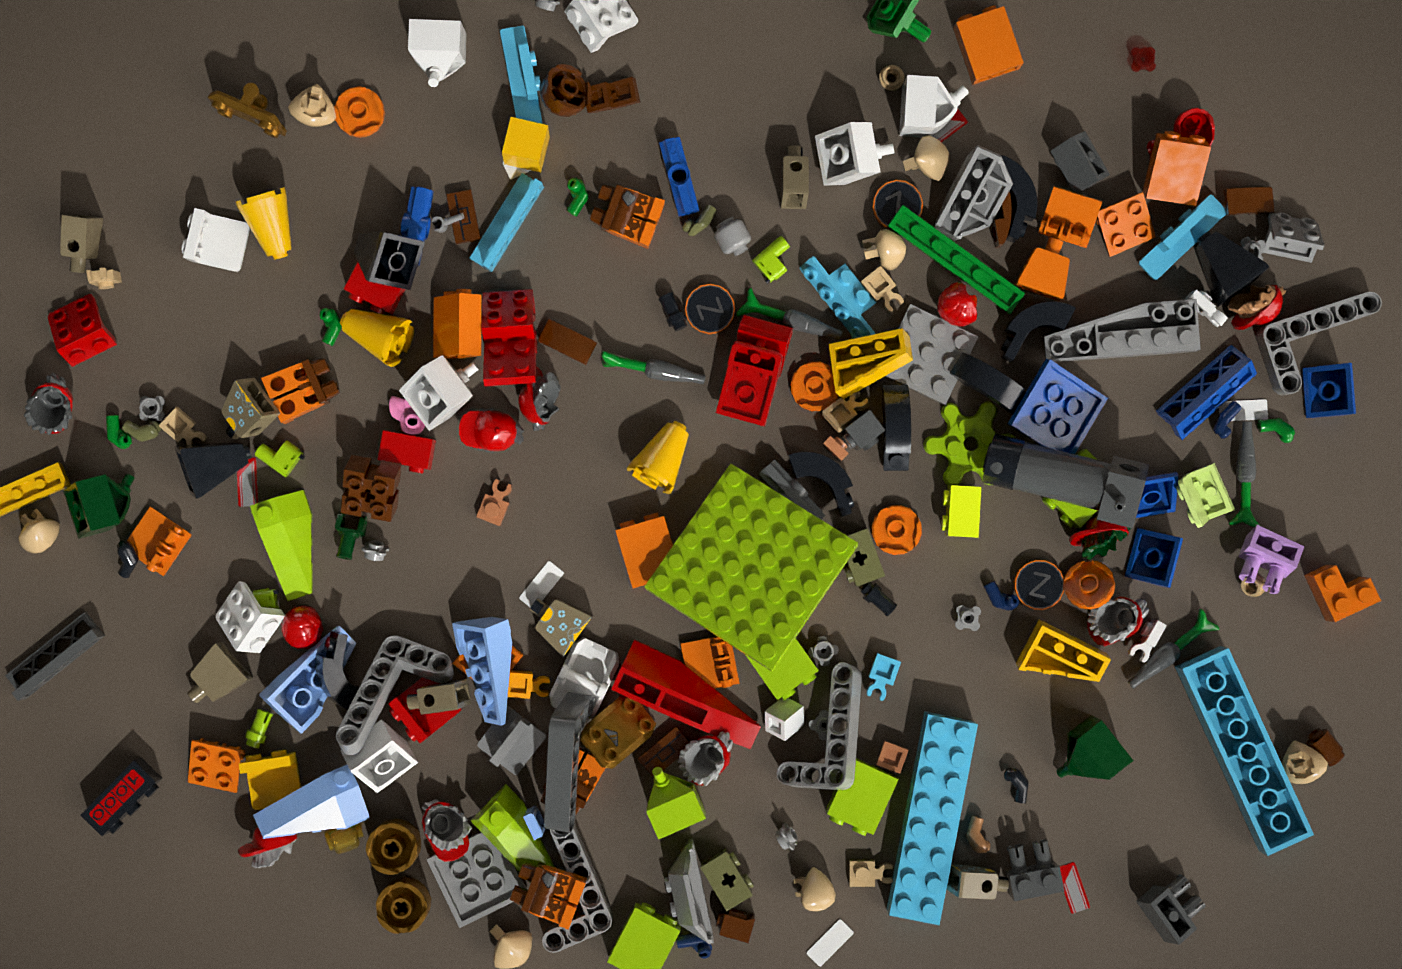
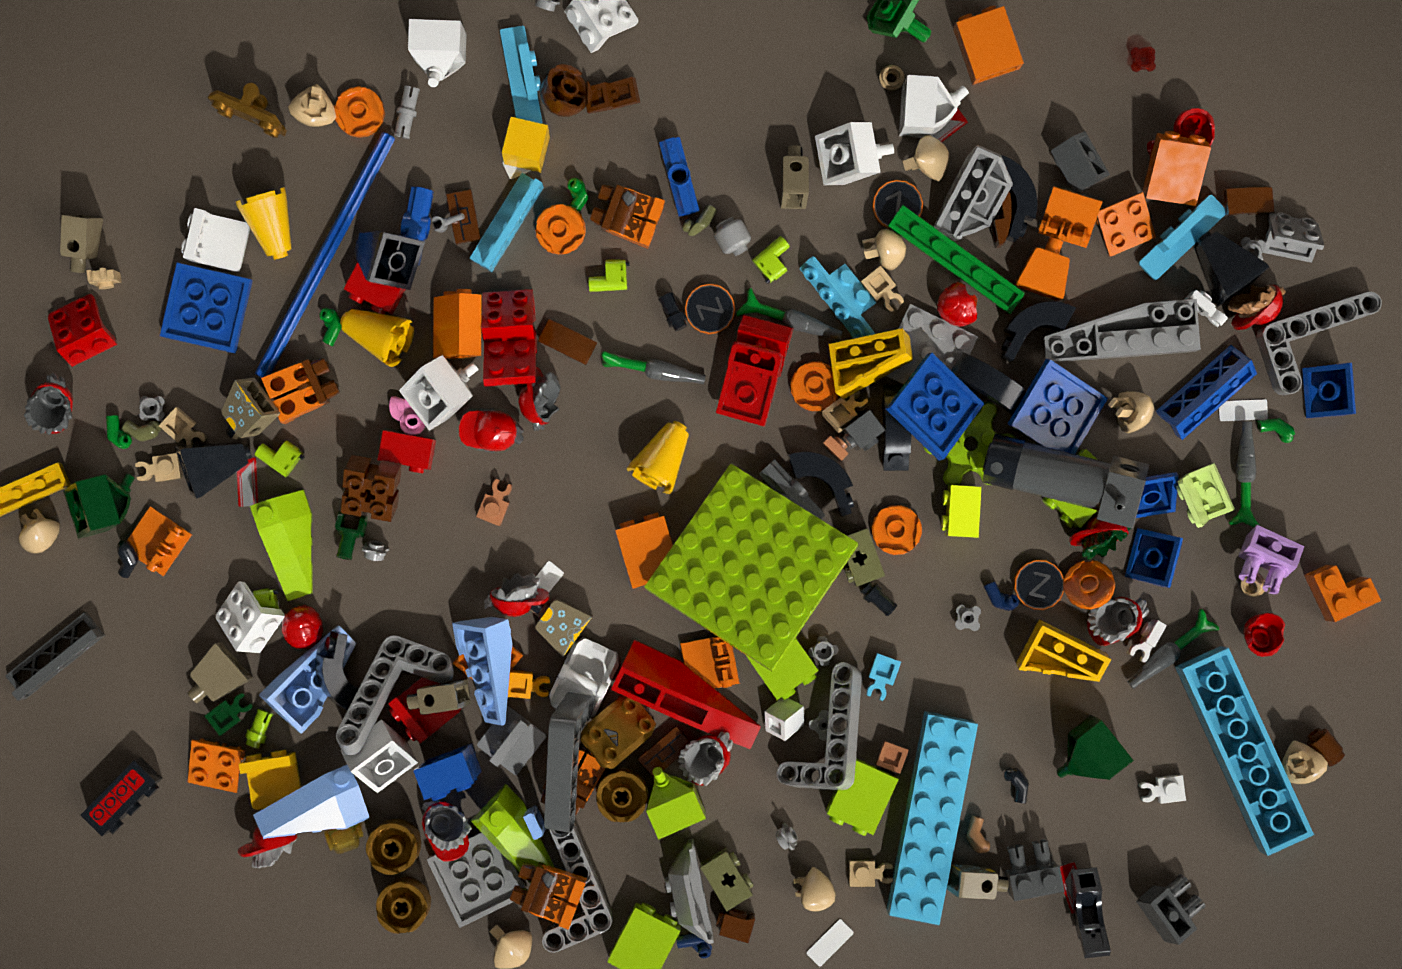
(164, 468): none -> tan plate
(206, 308): none -> blue plate
(225, 716): none -> dark green plate
(325, 255): none -> blue axle
(406, 112): none -> light grey pin
(448, 771): none -> blue brick
(517, 595): none -> hair
(560, 229): none -> orange tile
(615, 277): none -> lime piece
(622, 780): none -> pearl gold brick
(935, 406): none -> blue plate
(1088, 913): none -> black arch
(1133, 410): none -> tan piece
(1167, 789): none -> white plate
(1224, 418): dark blue arm -> none
(1264, 634): none -> red hair

